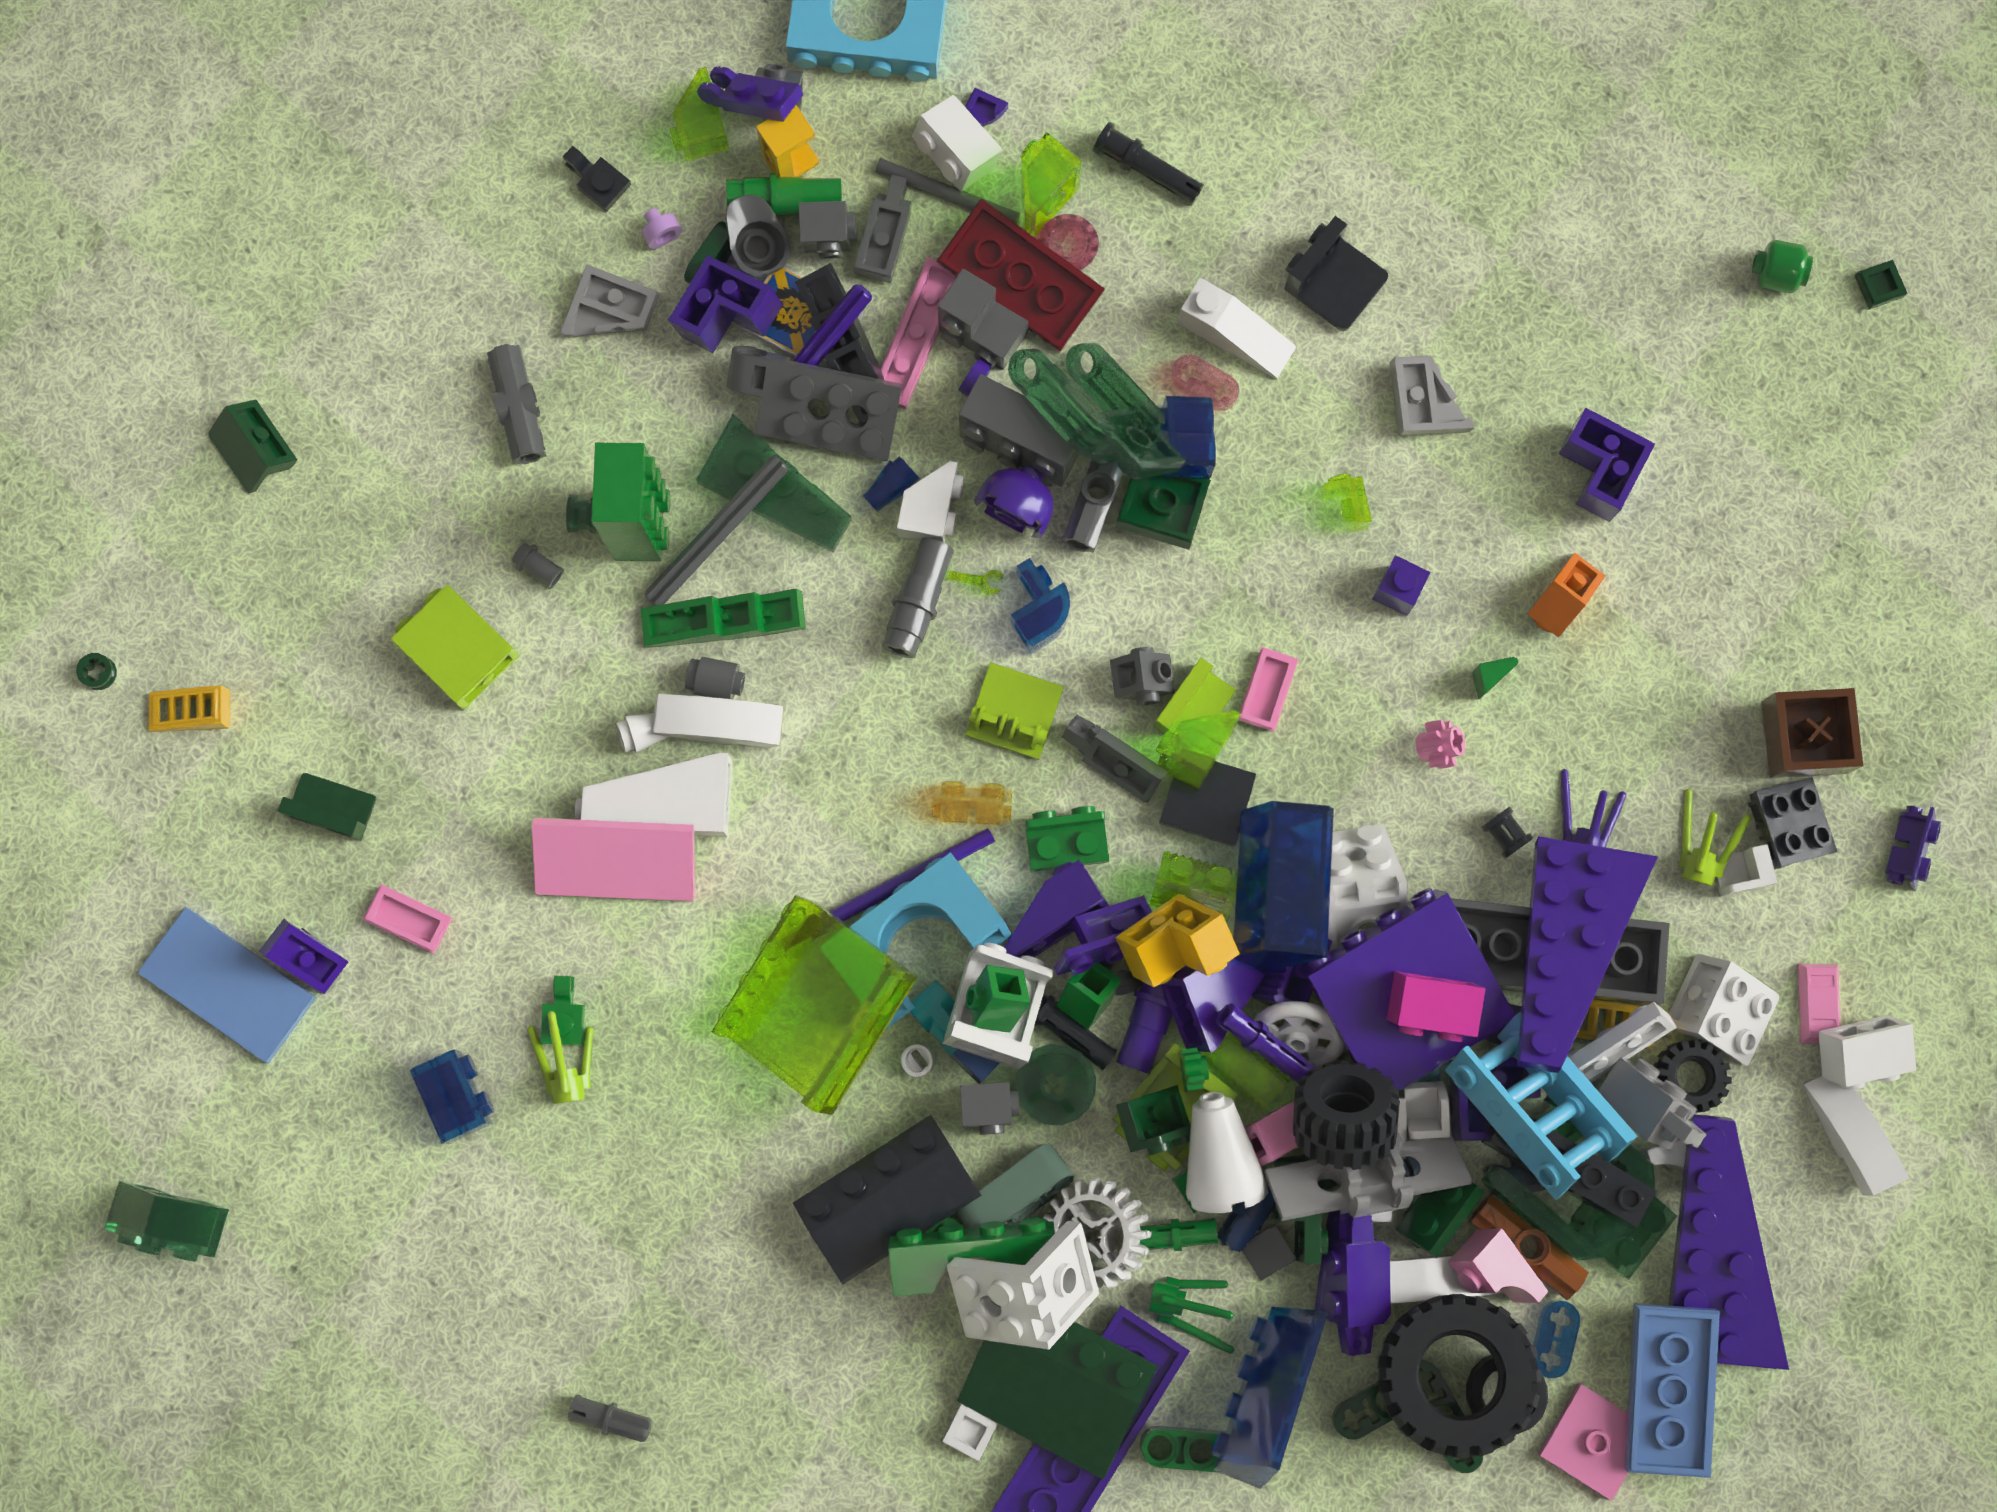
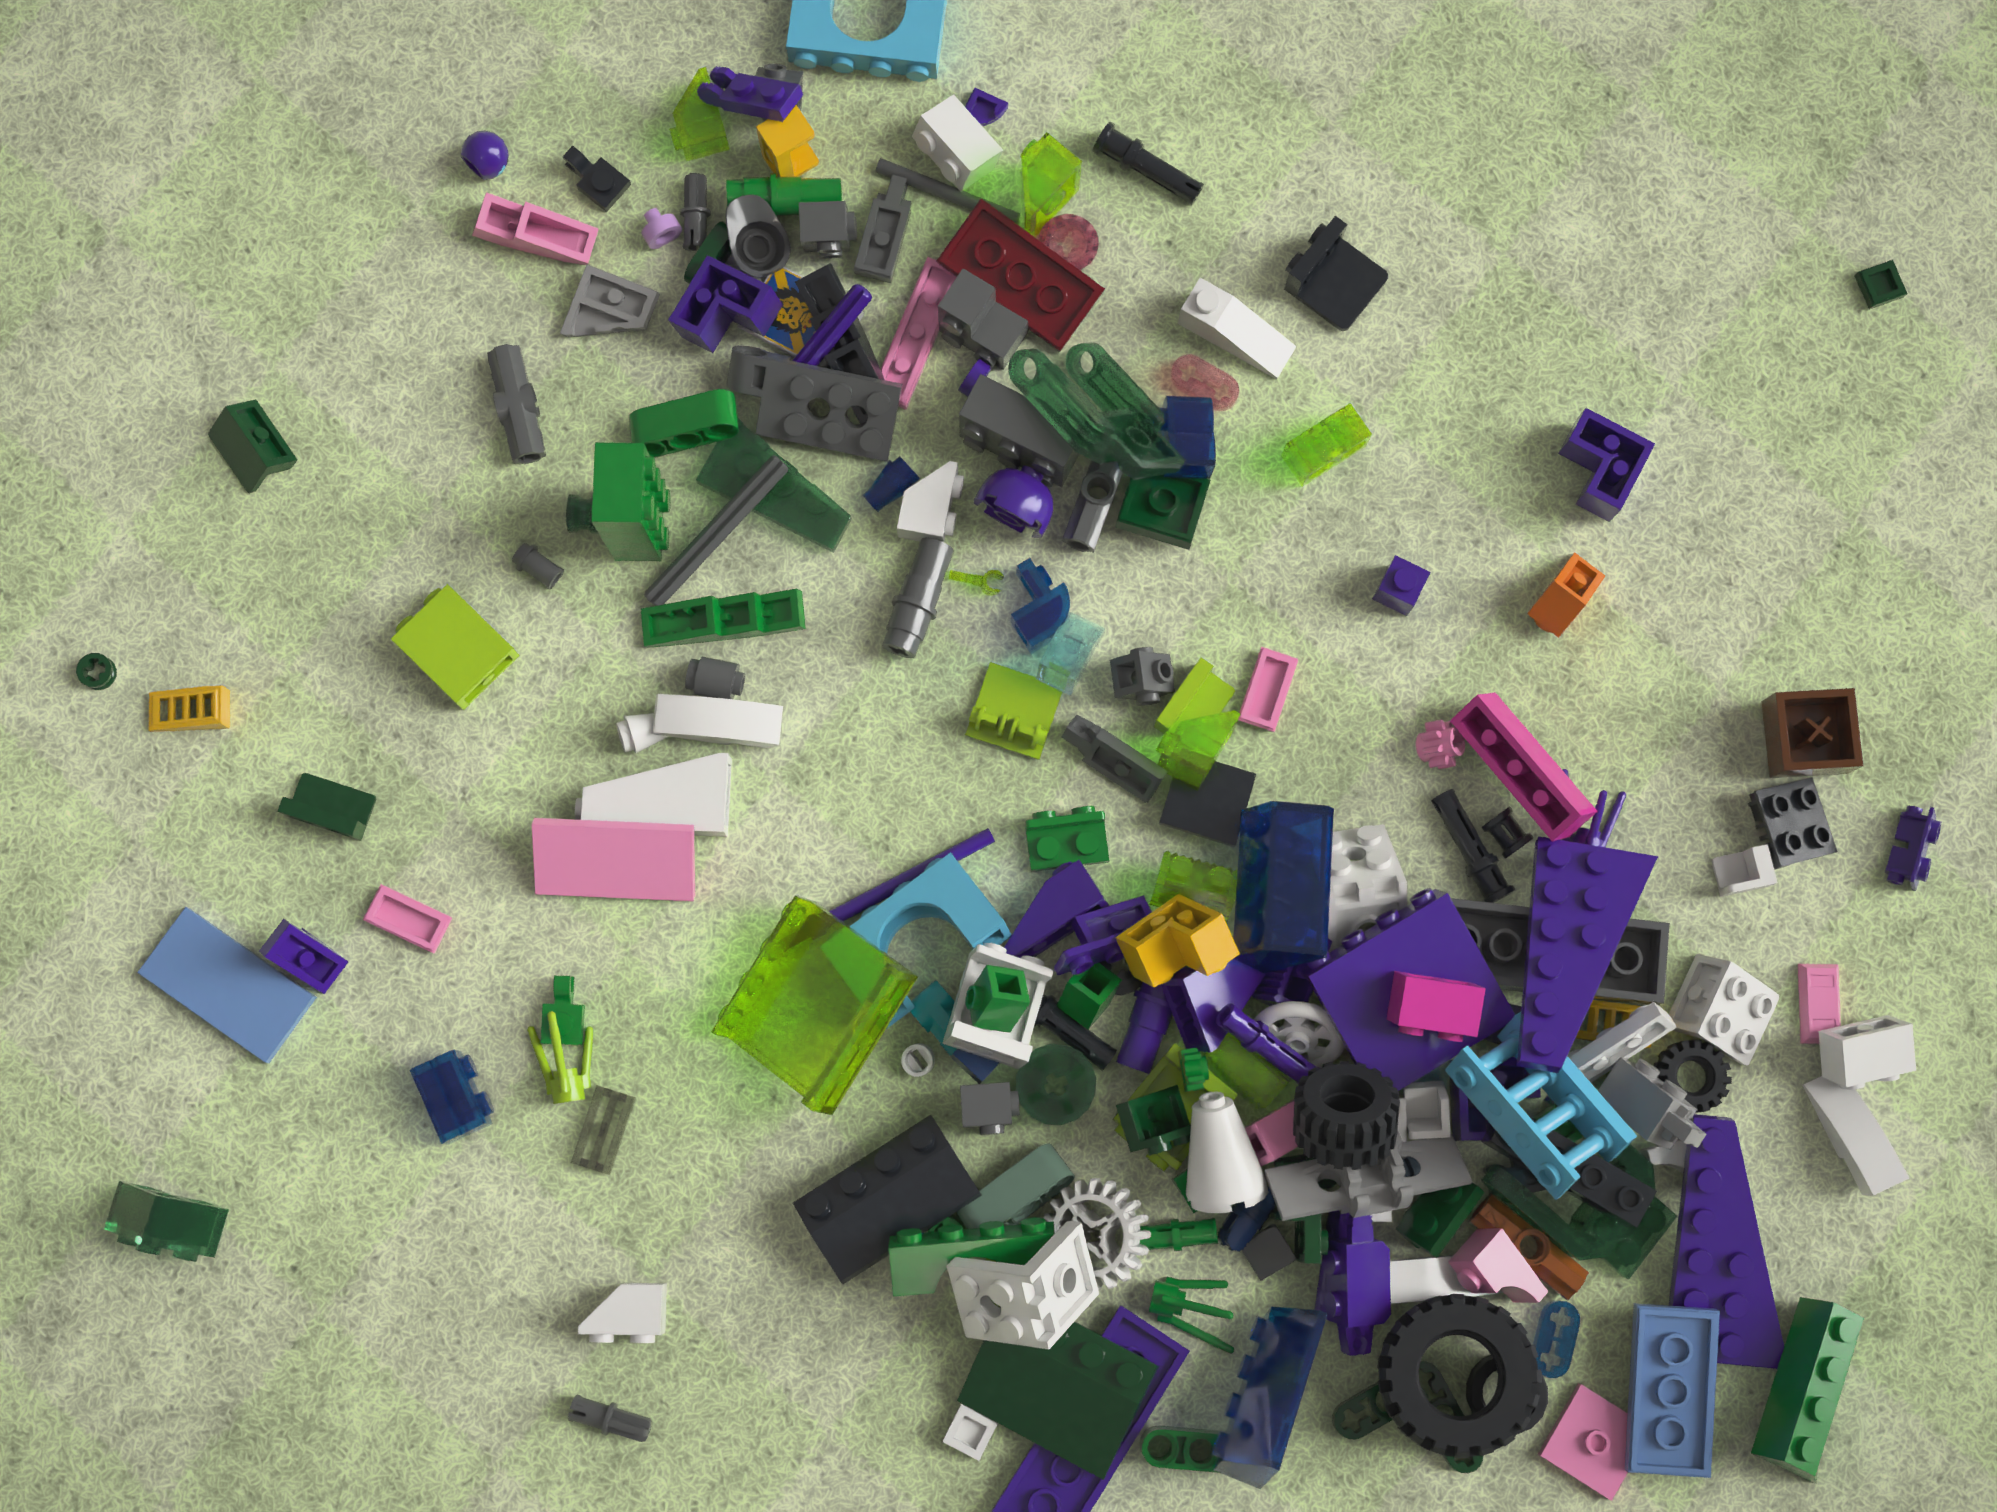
(485, 154): none -> dark purple piece
(534, 230): none -> bright pink slope
(618, 1133): none -> clear smoke tile
(631, 1311): none -> white slope
(685, 422): none -> green beam
(695, 210): none -> dark grey axle
(986, 800): clear yellow hinge -> none
(1069, 653): none -> clear light blue slope
(1326, 444): none -> clear neon green brick
(1355, 505): clear neon green bracket -> none
(1424, 399): light grey wing -> none
(1480, 863): none -> black pin
(1488, 674): green slope -> none
(1523, 766): none -> dark pink brick
(1701, 864): lime plant -> none
(1782, 266): green head -> none
(1807, 1387): none -> green wedge

